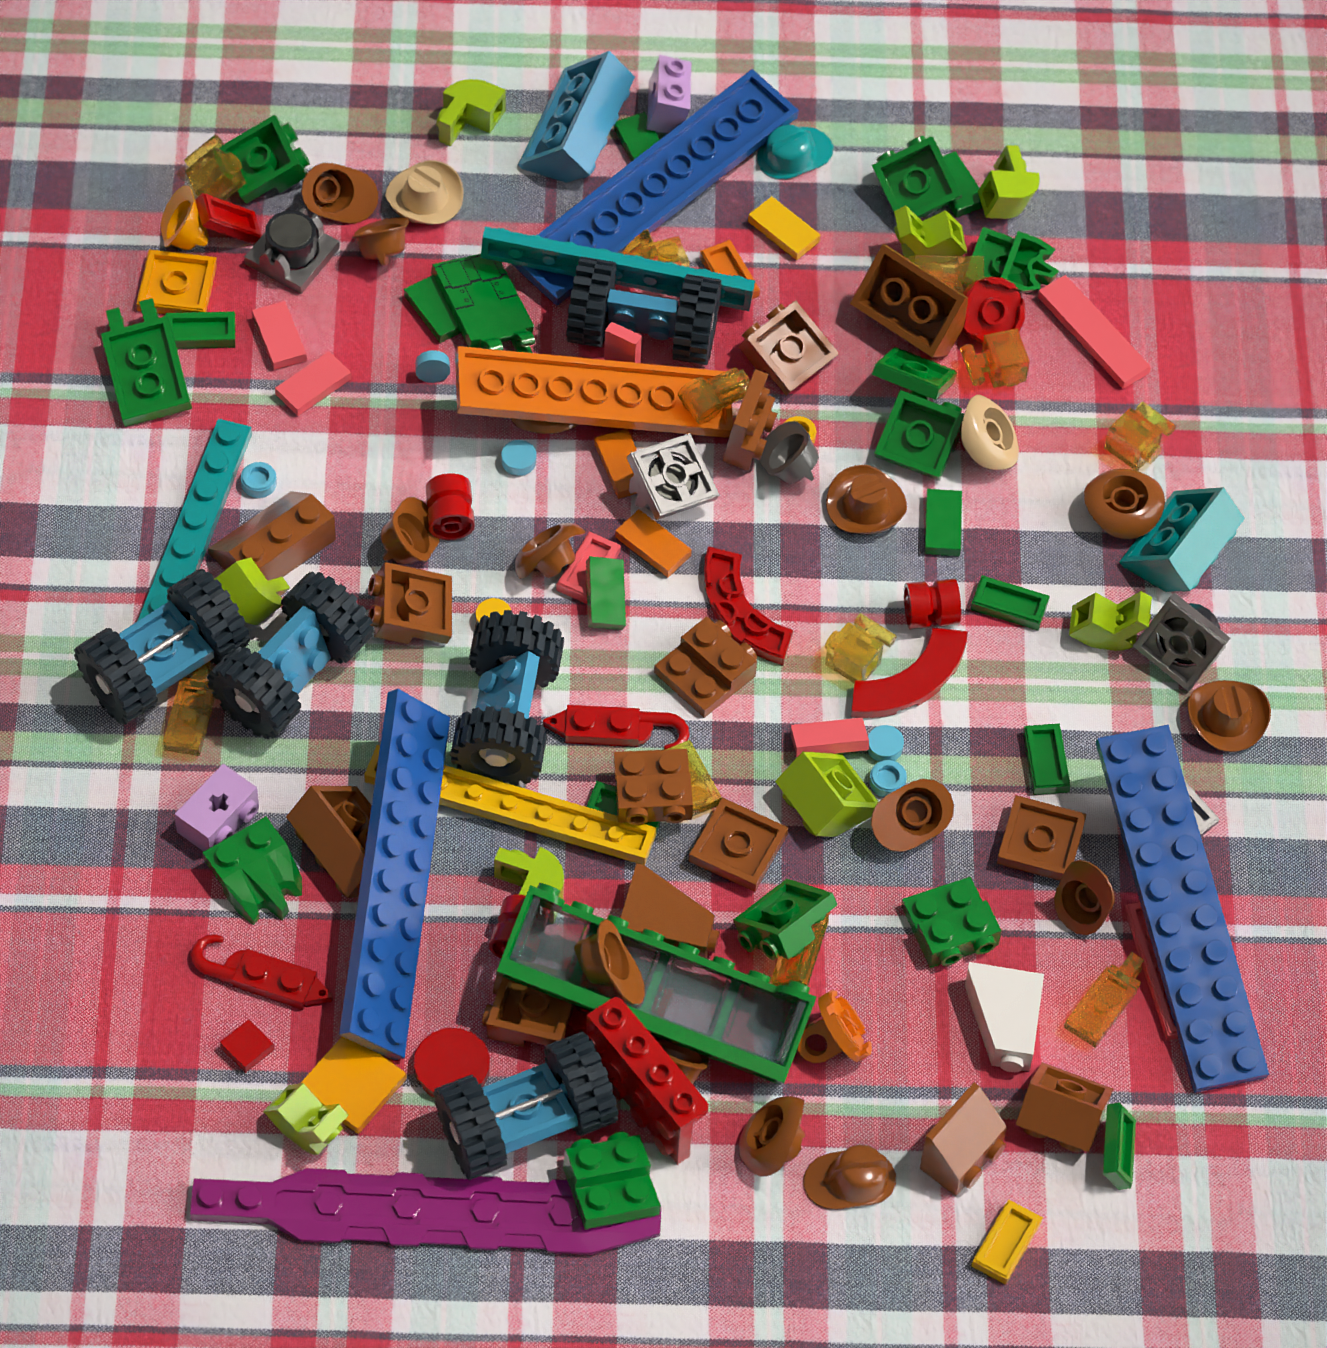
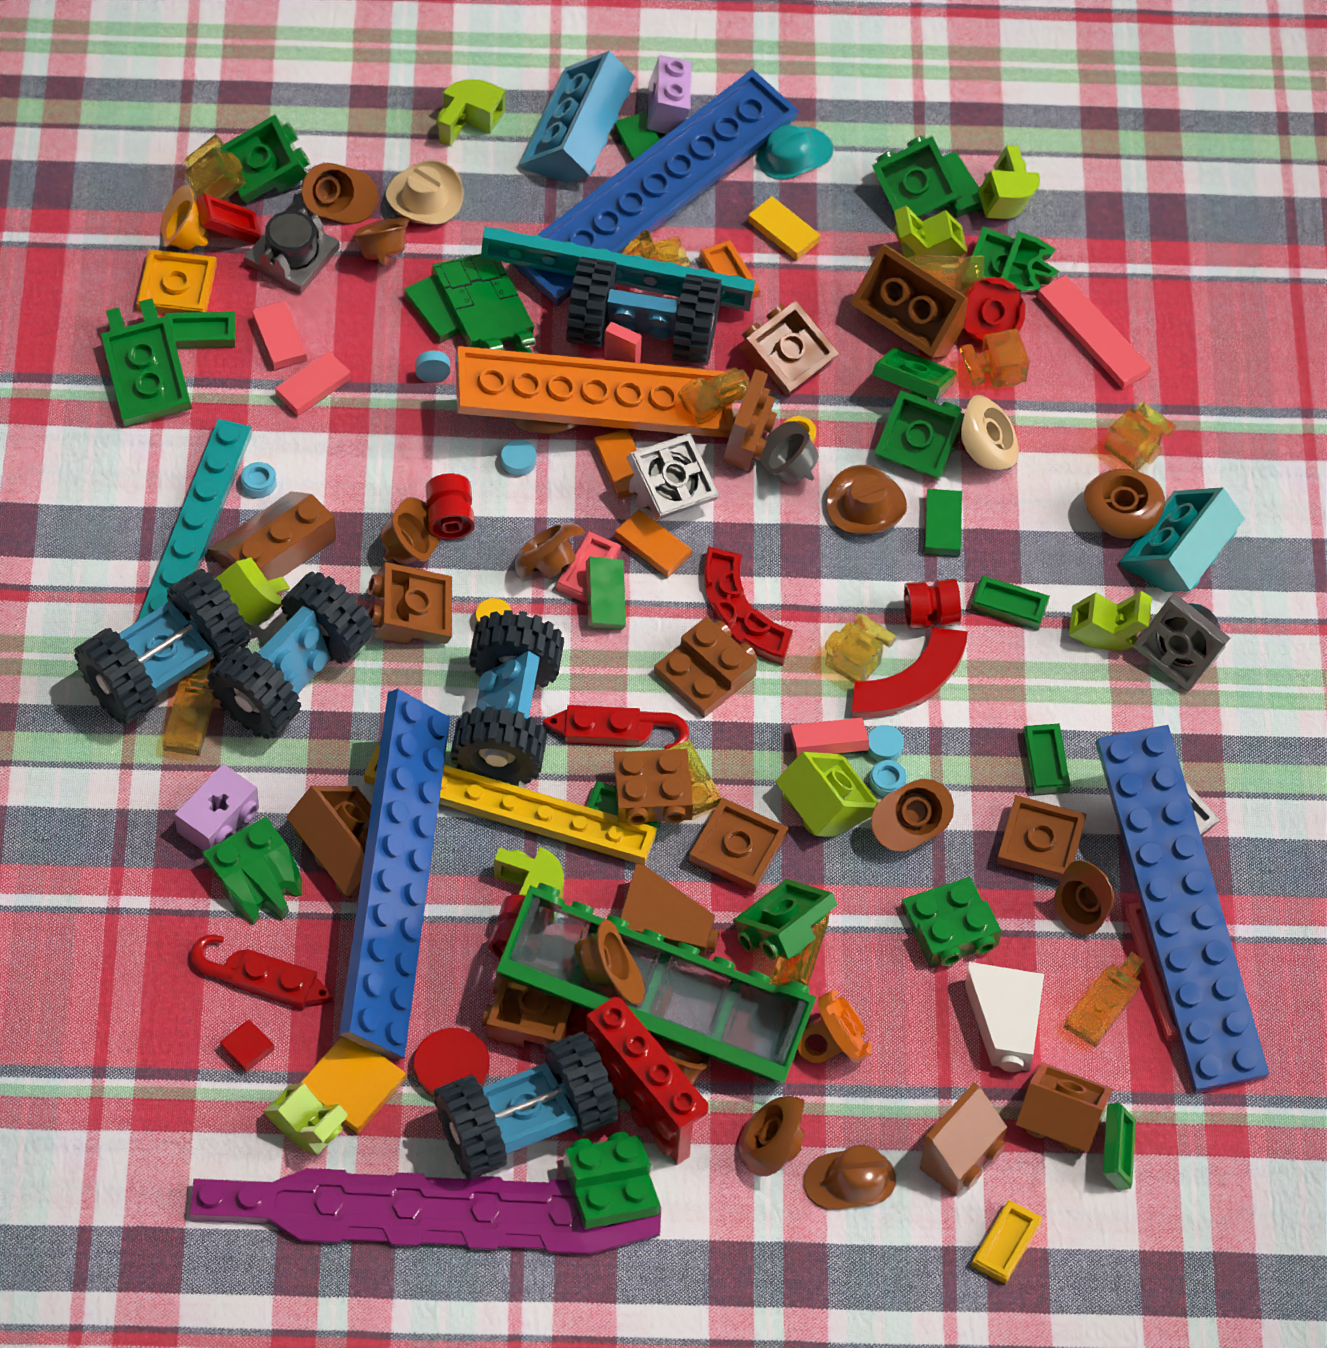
(1229, 714): dark orange hat -> none

